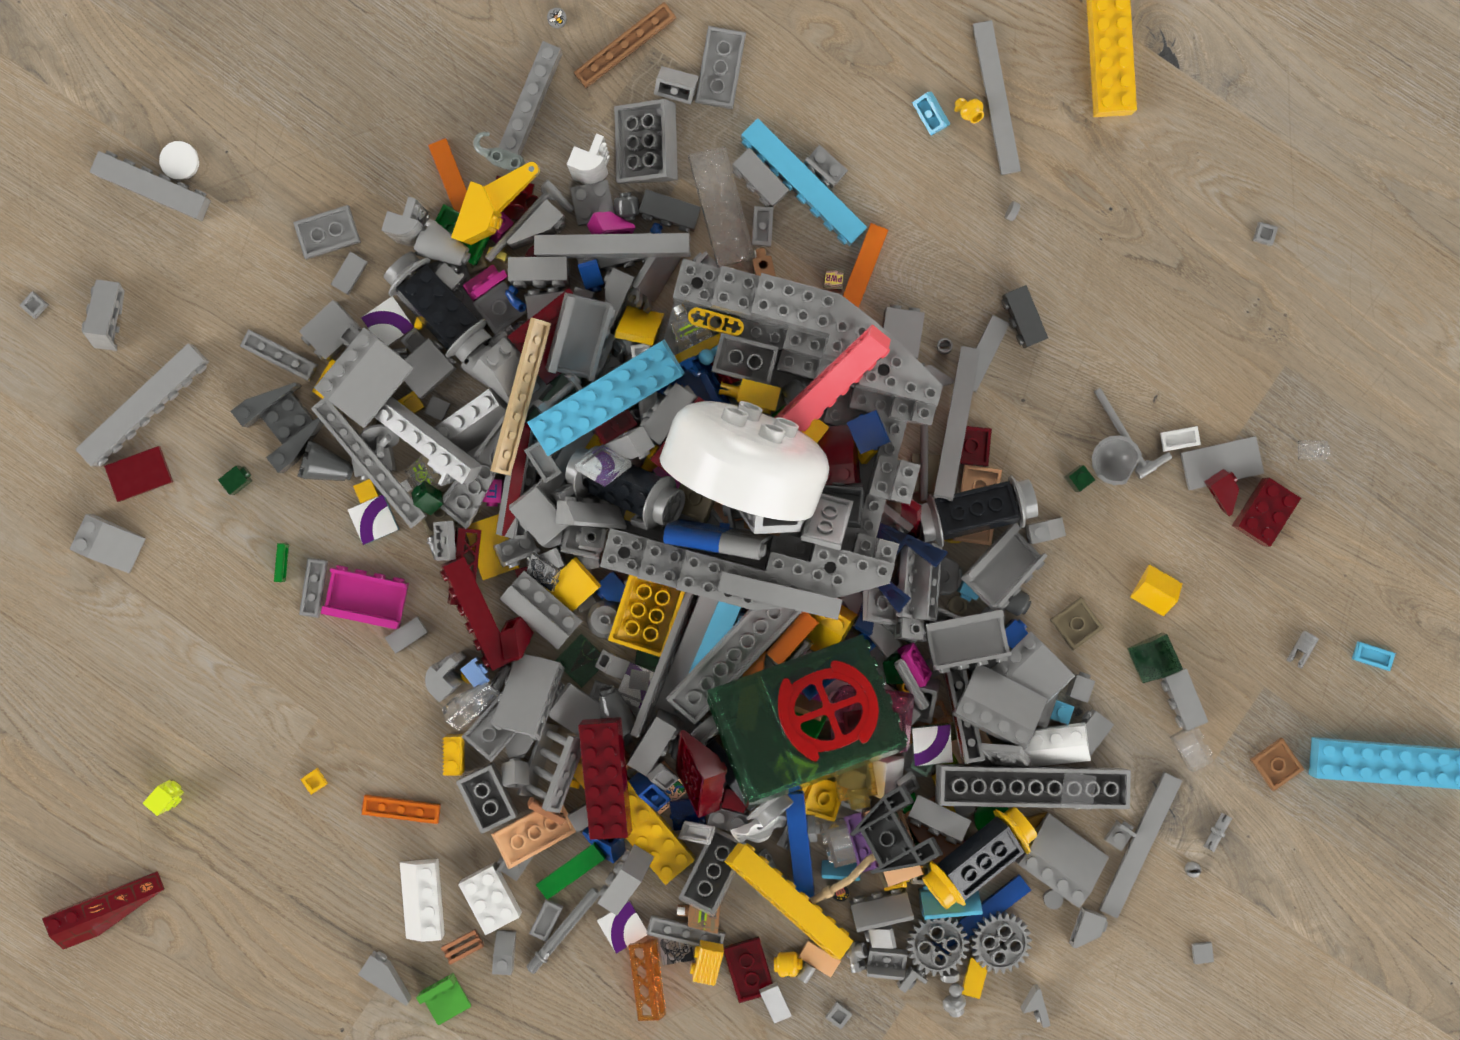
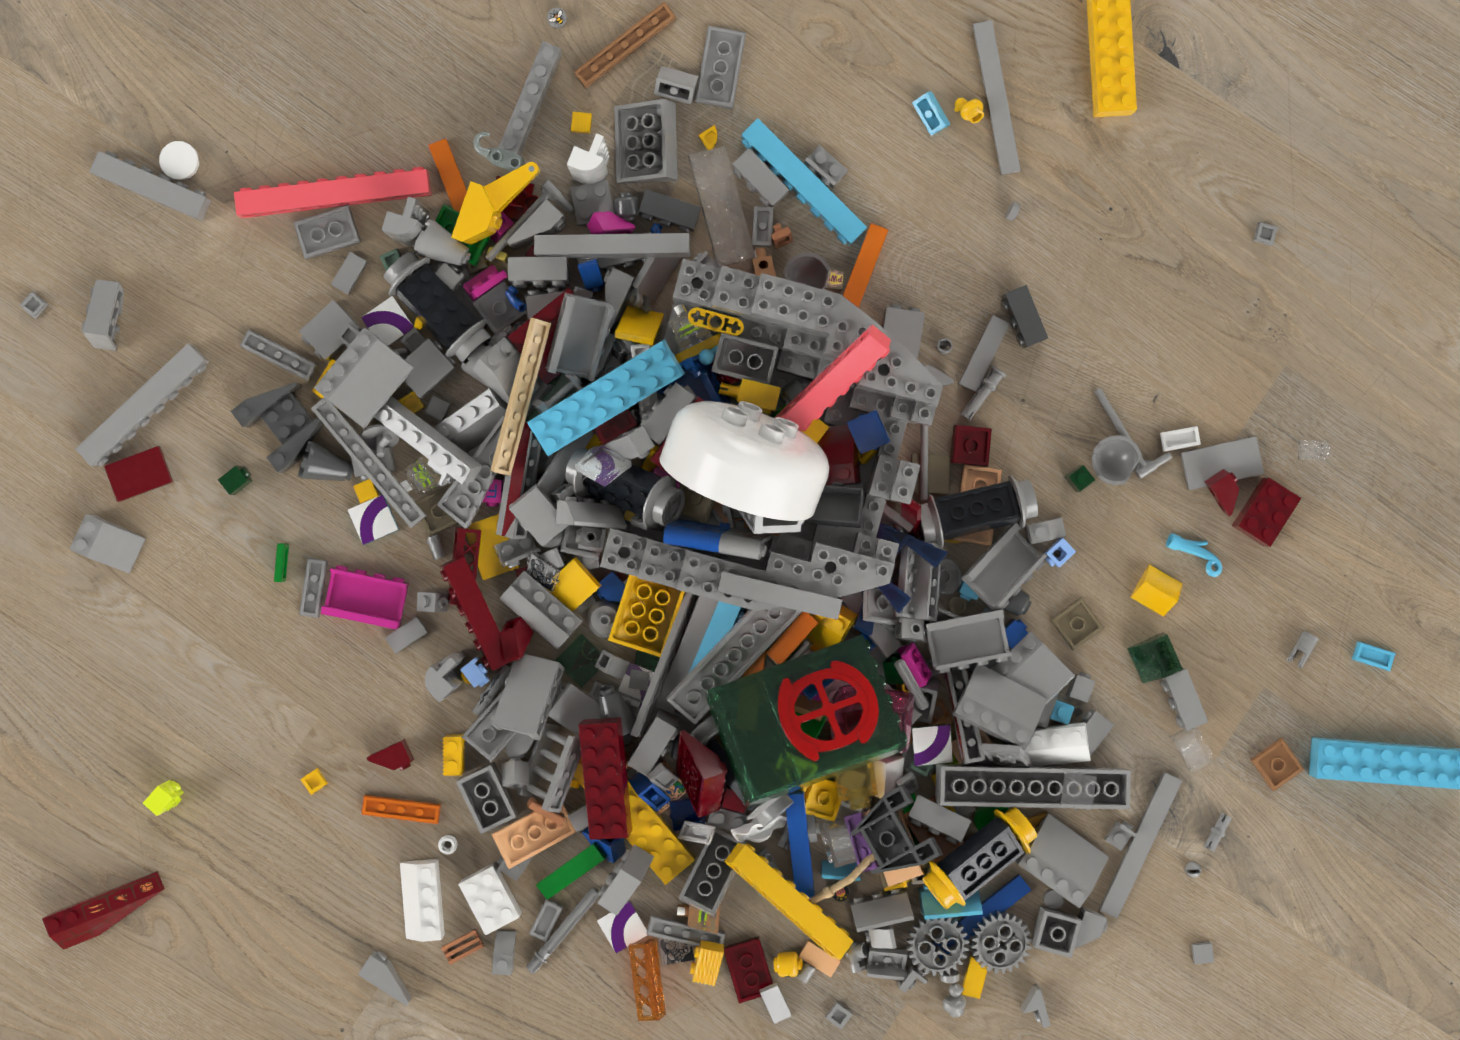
(332, 193): none -> coral brick
(389, 258): none -> sand green tile
(393, 756): none -> dark red slope
(427, 498): dark green brick -> none
(432, 602): none -> light grey bracket
(444, 540): light grey bracket -> none
(444, 999): bright green bracket -> none
(448, 850): none -> white plate
(468, 705): clear slope -> none
(544, 464): light grey tile -> none
(581, 122): none -> yellow tile
(709, 137): none -> yellow tile
(781, 236): none -> nougat tile
(808, 270): none -> light grey cylinder
(828, 522): light grey tile -> none
(956, 423): light grey tile -> none
(988, 385): none -> light grey pin
(1056, 931): none -> light grey brick
(1065, 550): none -> light blue brick
(1193, 547): none -> medium azure plant

